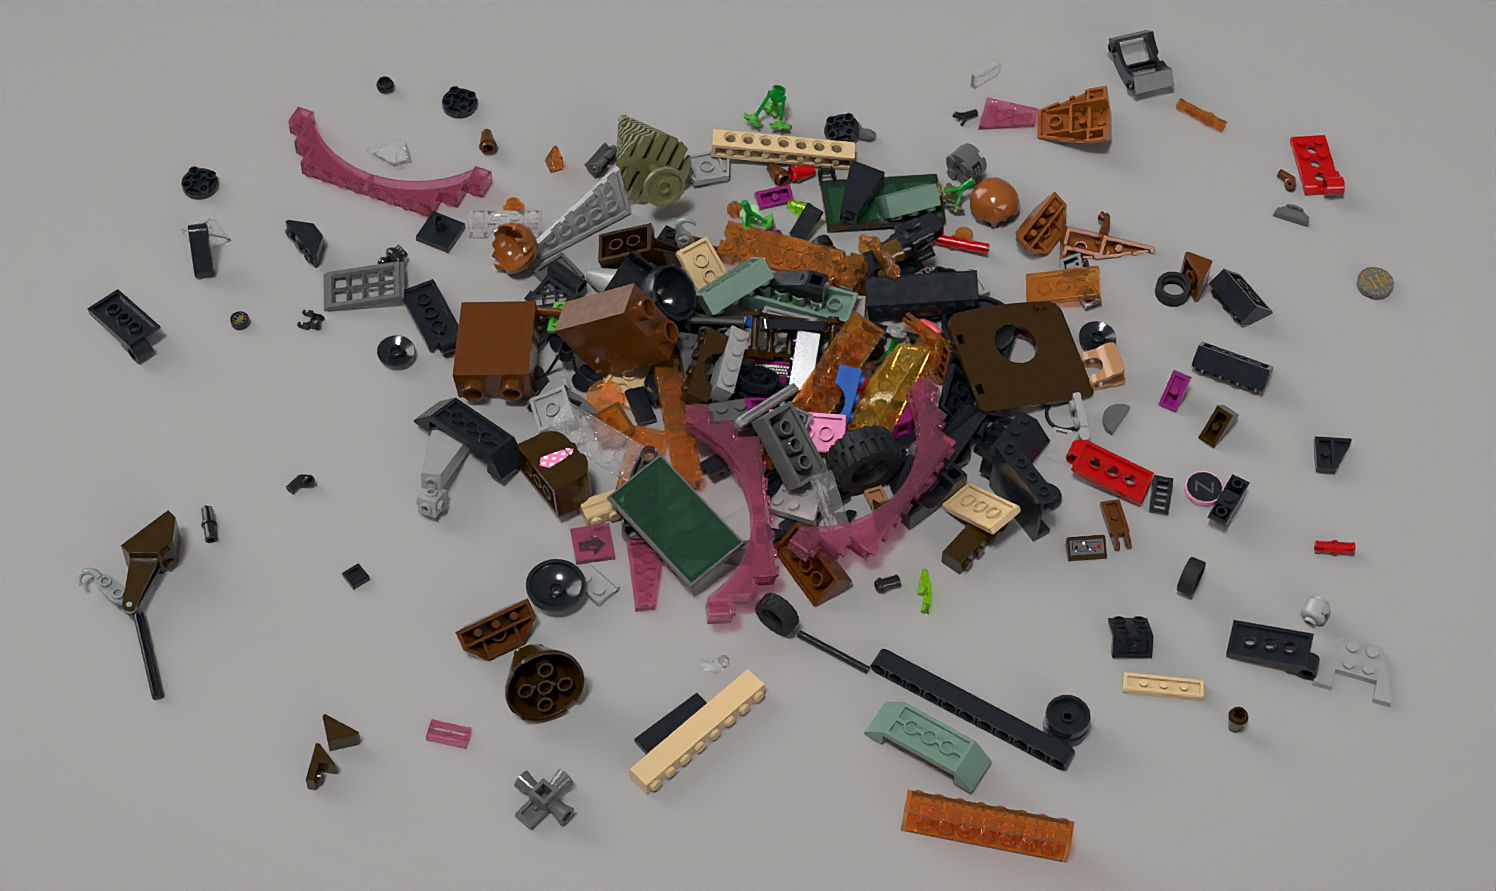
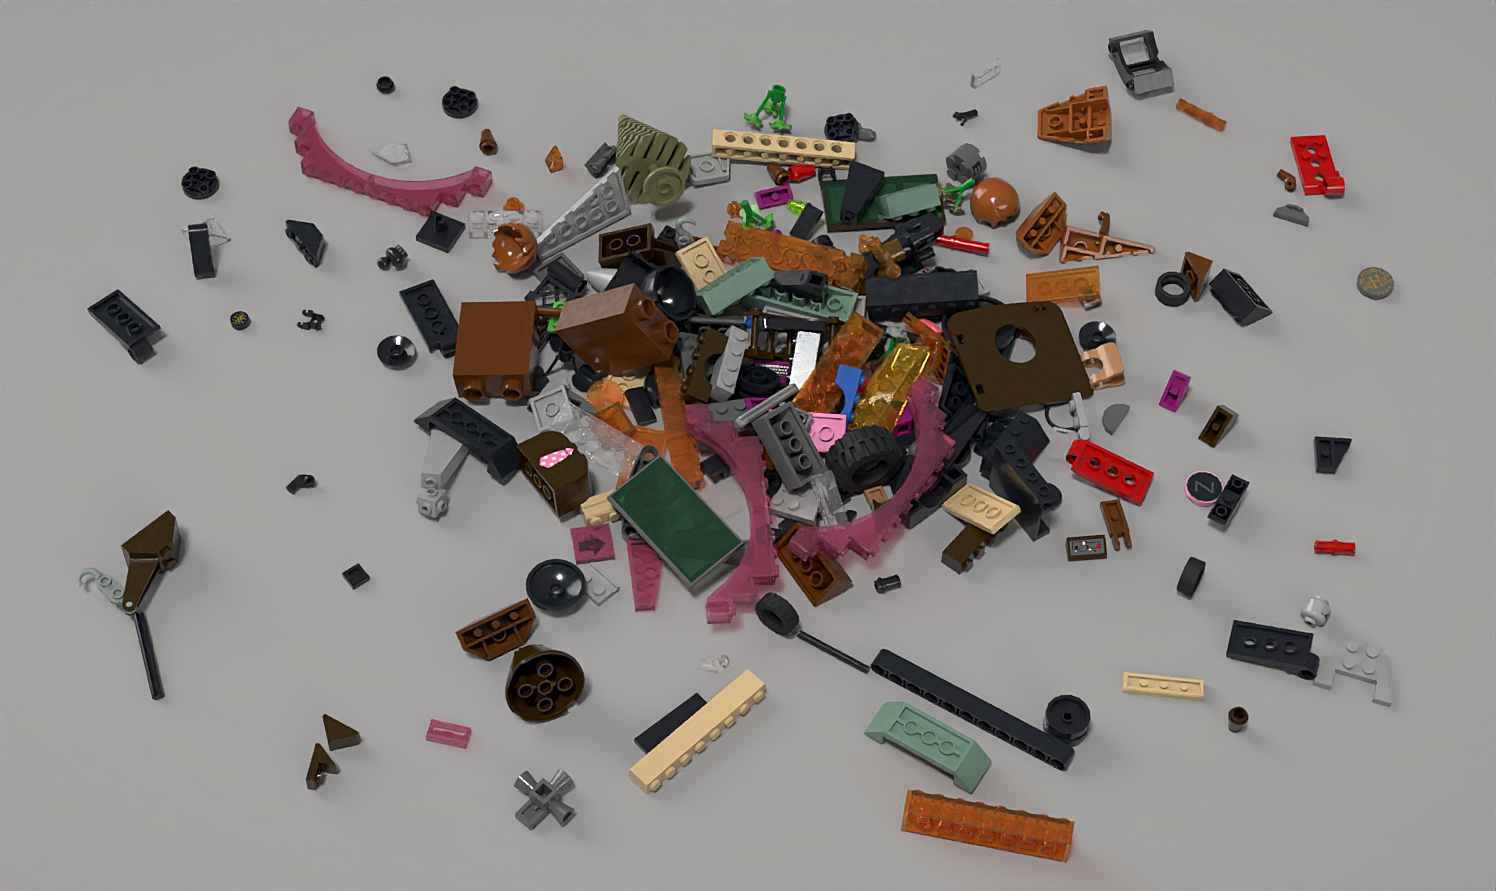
(209, 524): black axle -> none
(398, 281): dark grey piece -> none
(925, 590): clear neon green slope -> none
(1004, 114): clear pink wing -> none
(1074, 261): bracket -> none
(1131, 637): black bracket -> none
(1162, 481): black slope -> none
(1231, 366): black slope -> none

